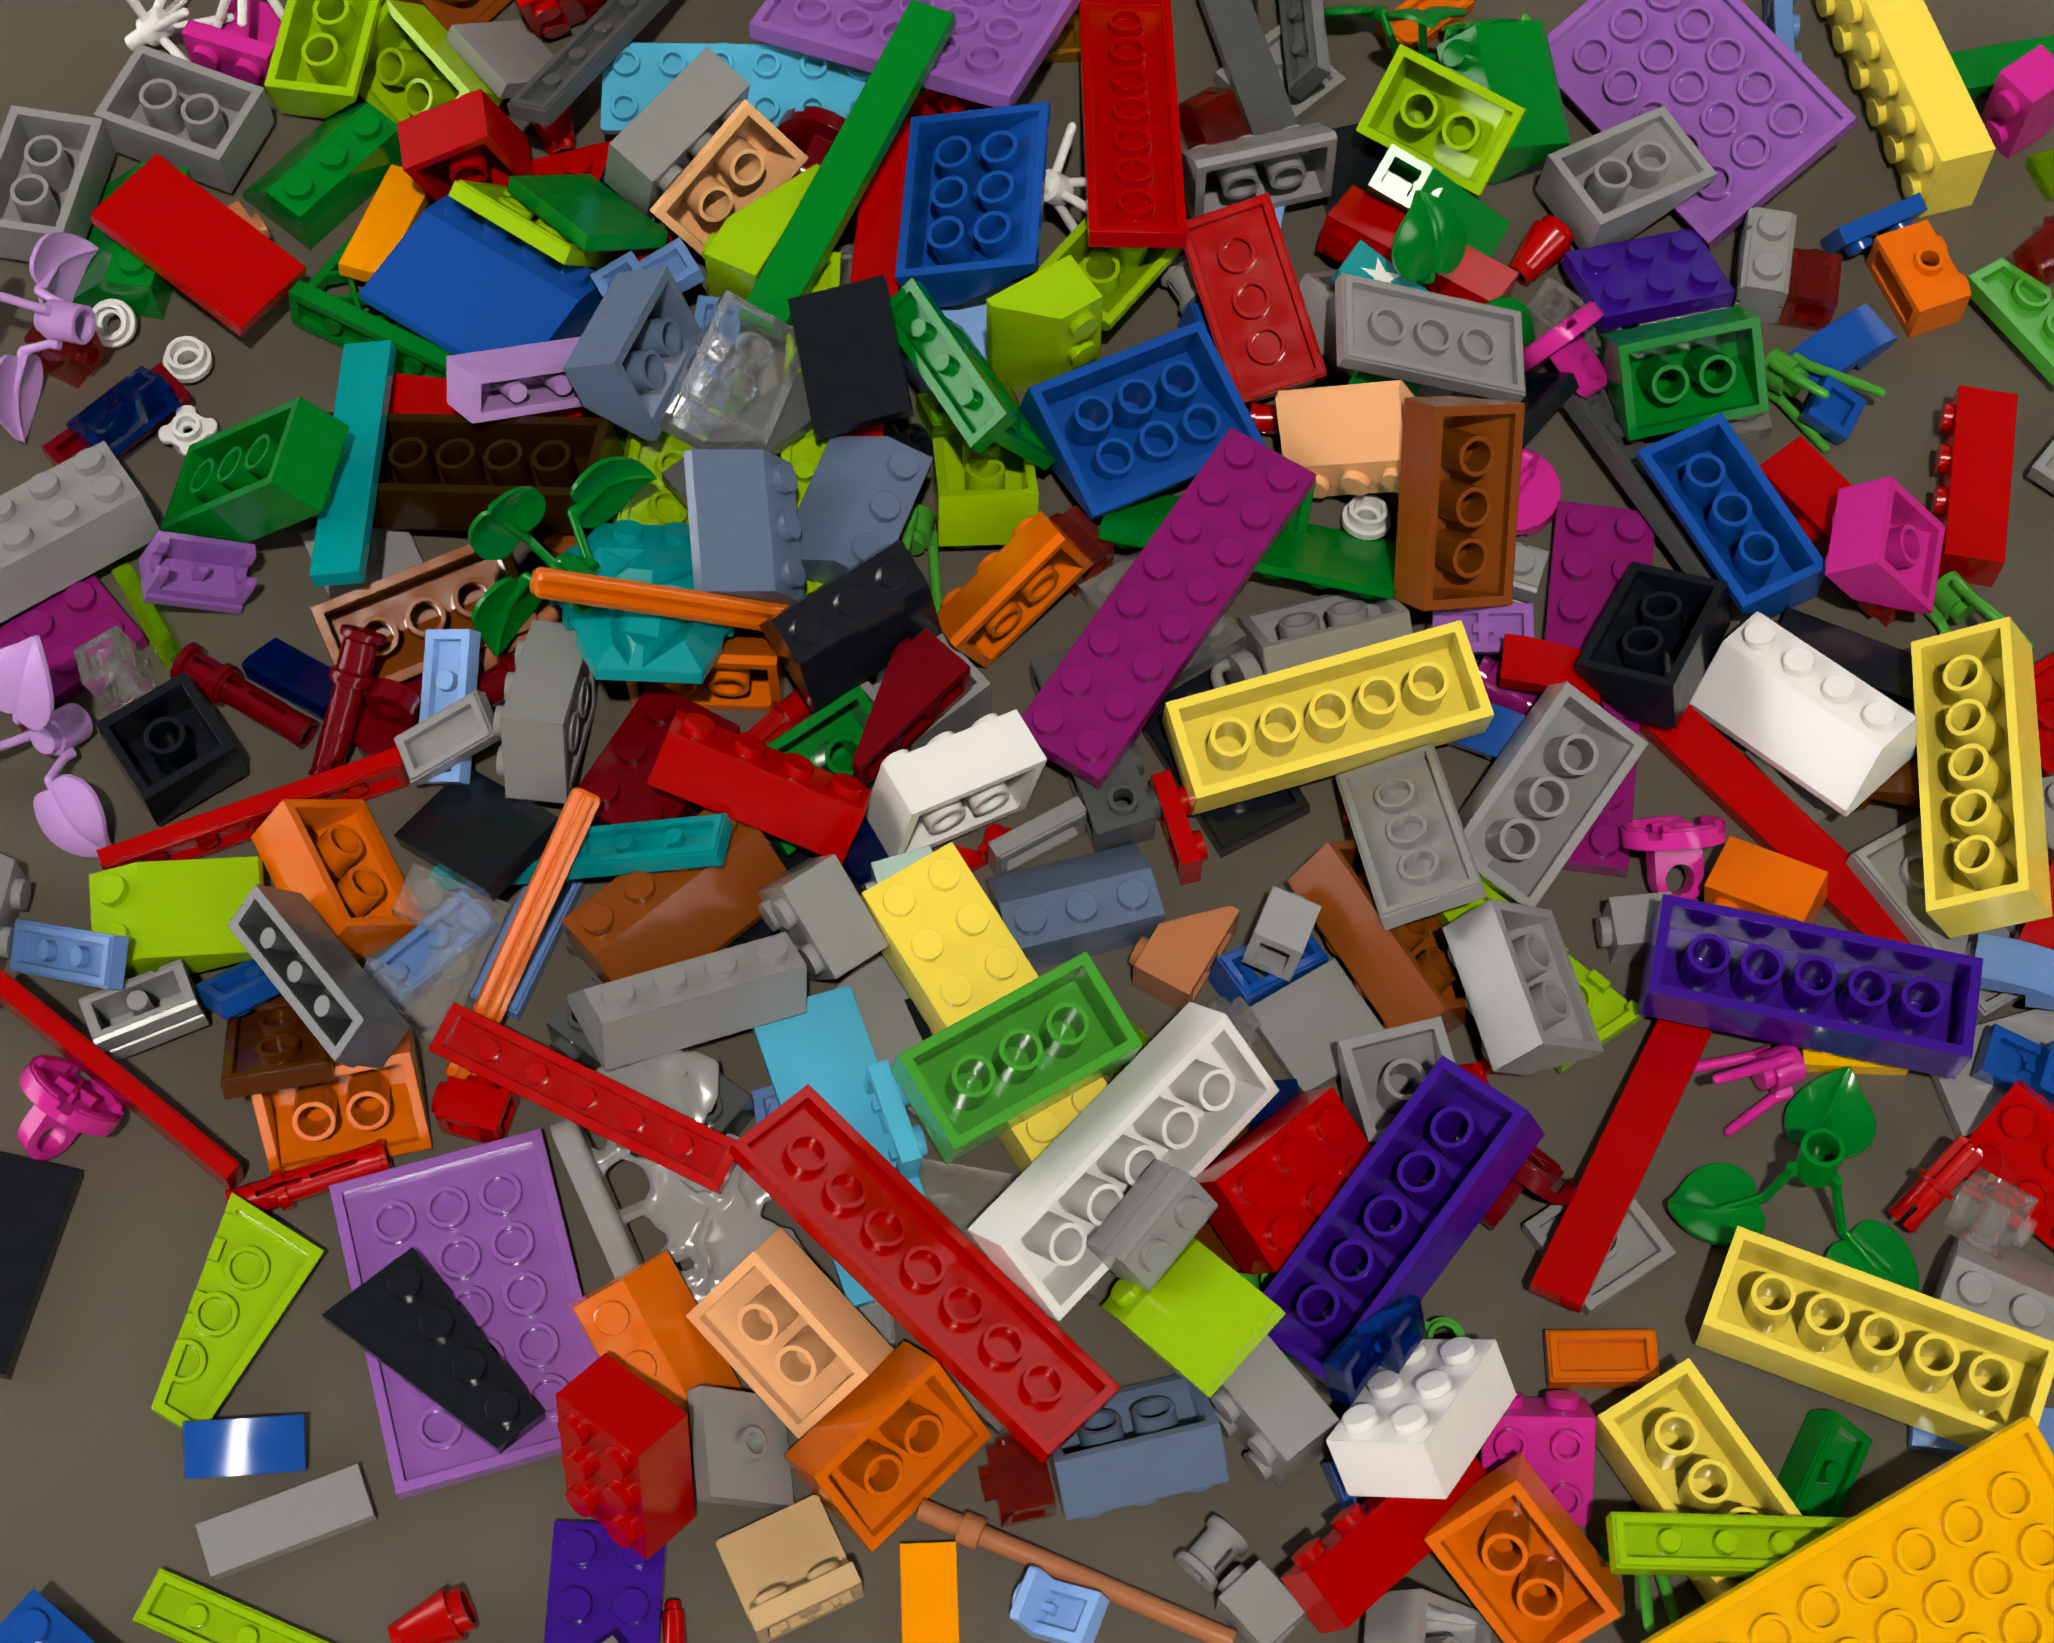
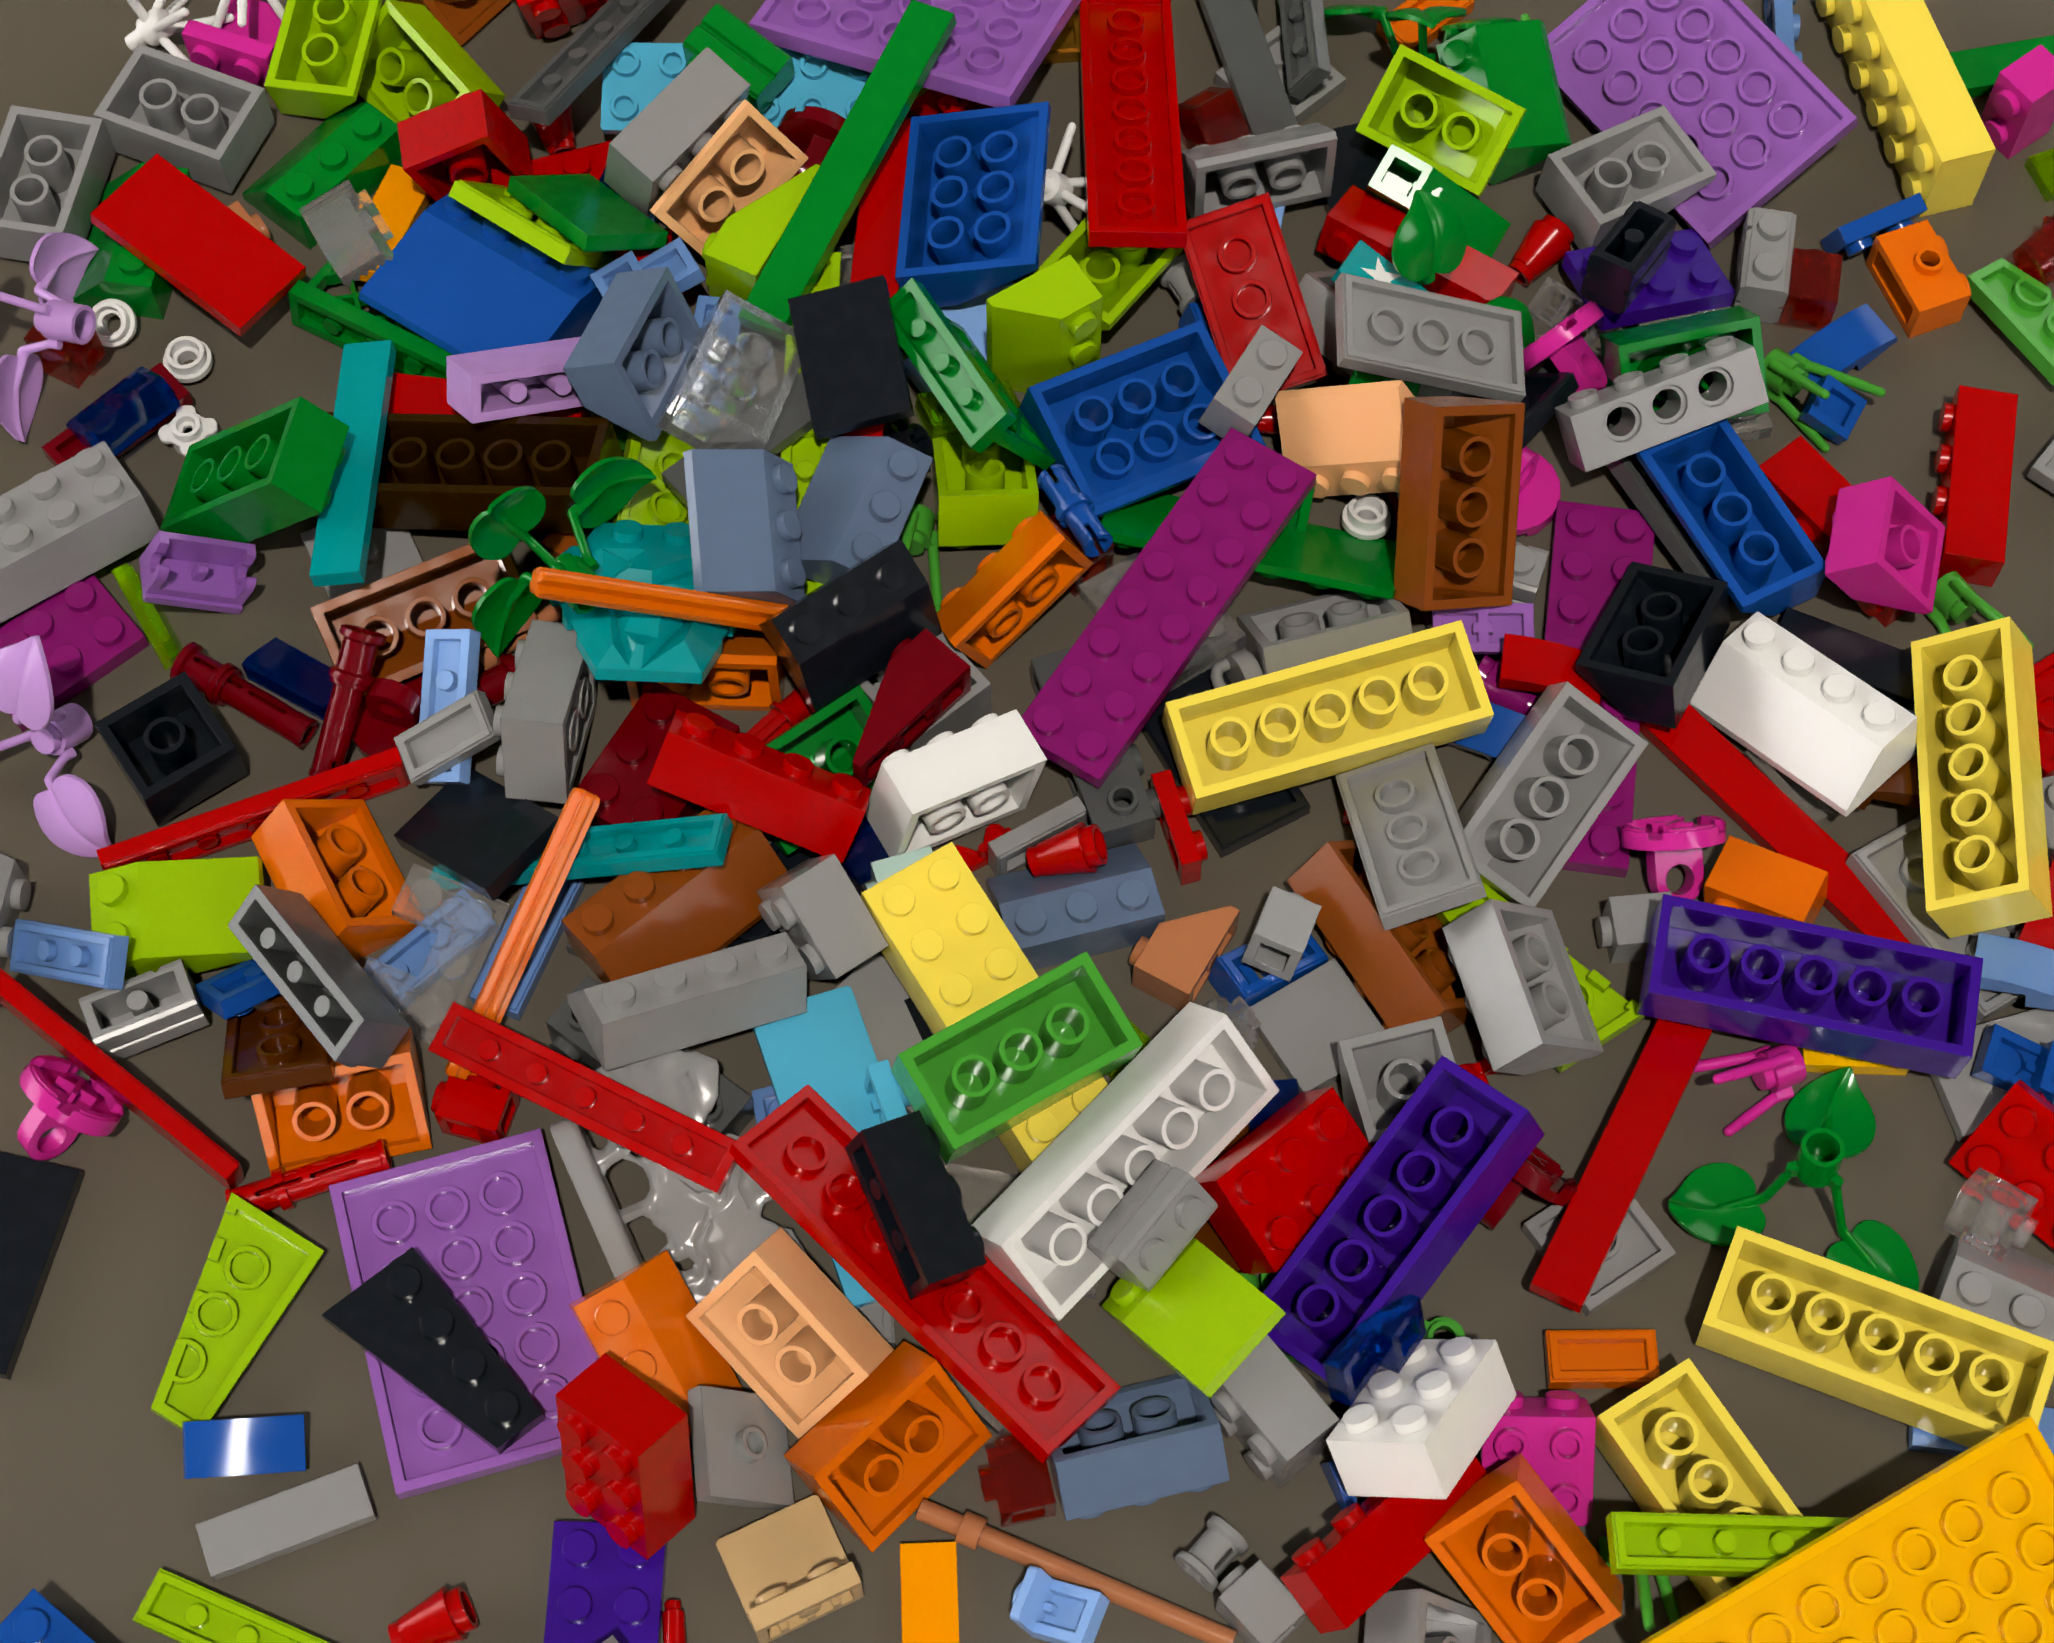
(114, 669): clear brick -> none
(349, 231): none -> clear brick
(500, 53): light grey tile -> none
(745, 51): none -> green brick
(916, 1204): none -> black brick
(1069, 852): none -> red cone
(1074, 510): none -> blue pin
(1251, 384): none -> light grey brick
(1628, 257): none -> black brick
(1734, 389): none -> light grey brick
(1823, 1463): green slope -> none
(1937, 1182): red axle -> none

